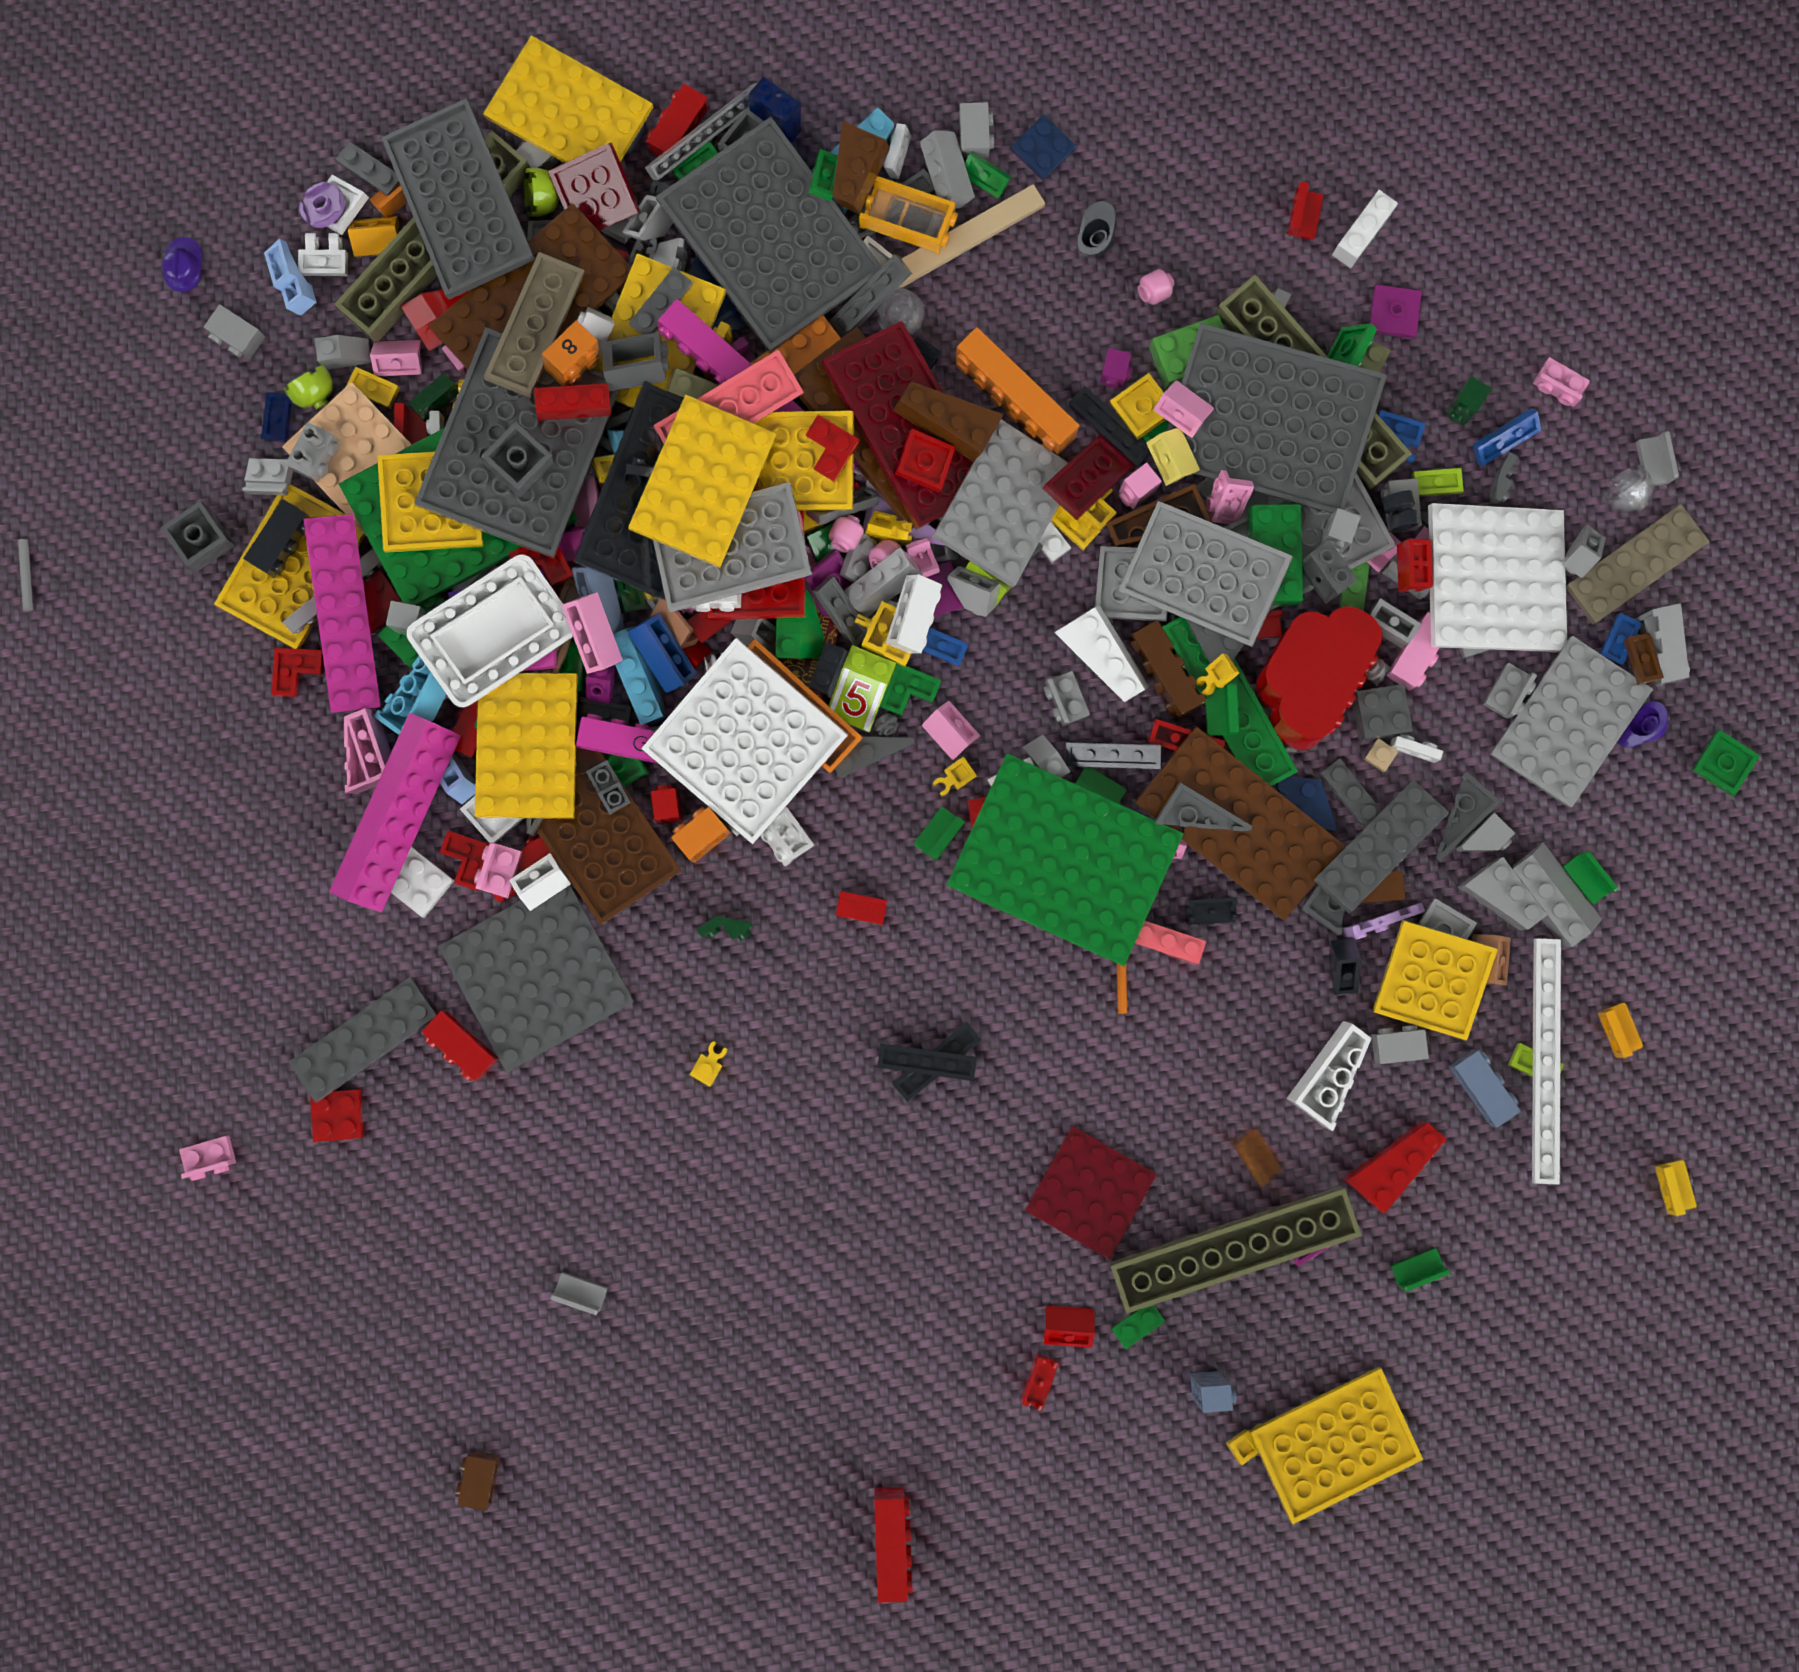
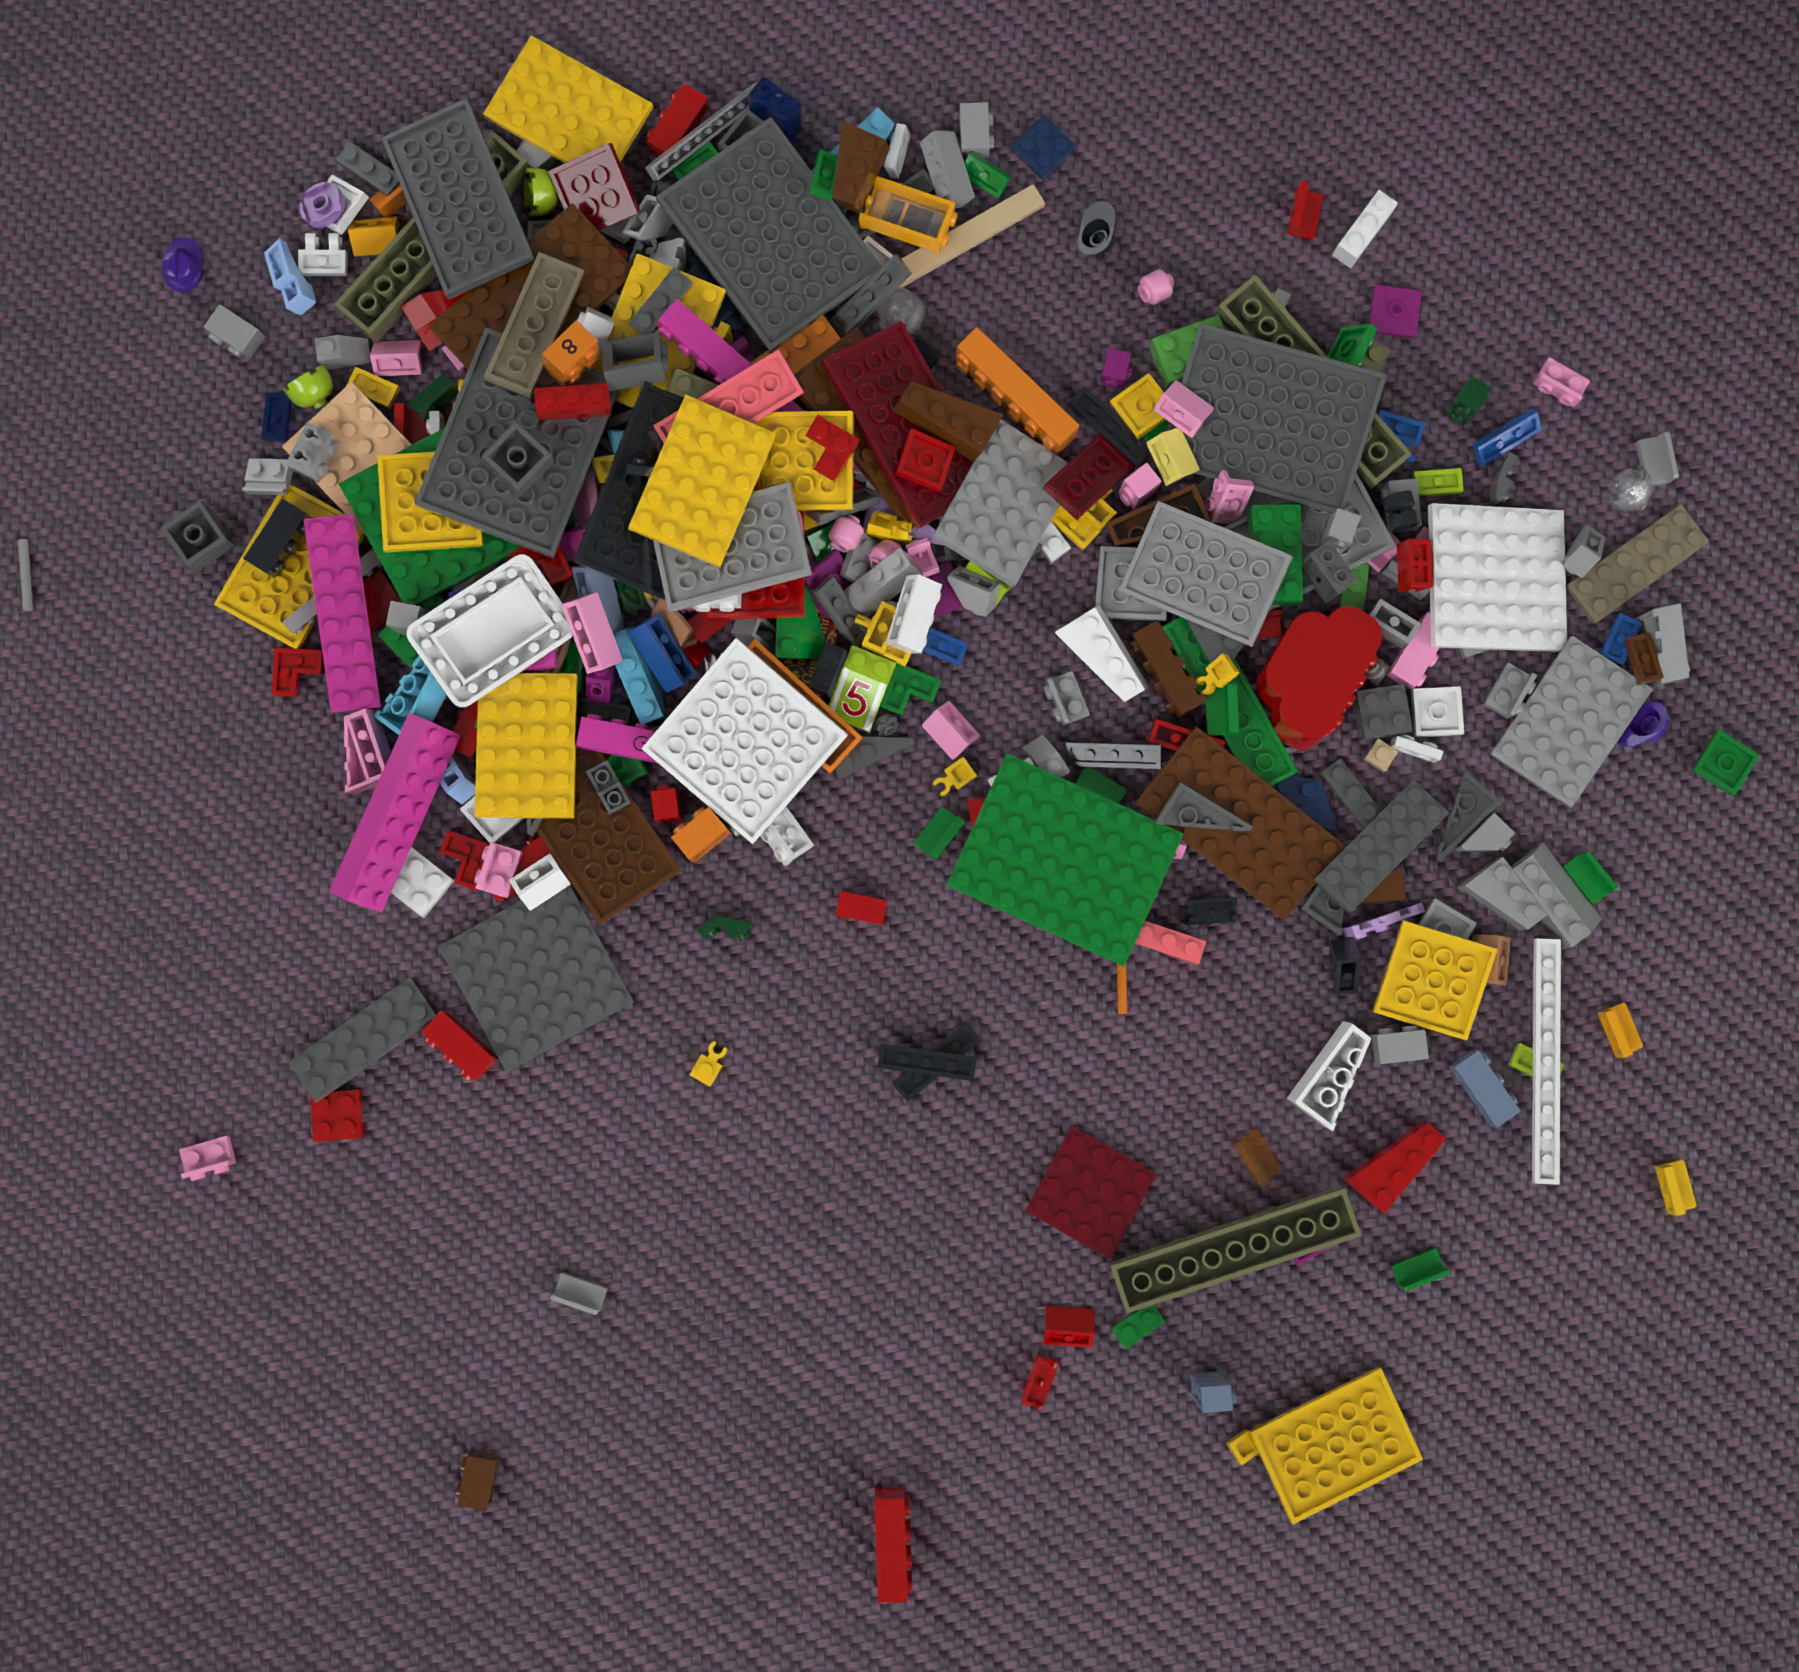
(1437, 711): none -> white plate

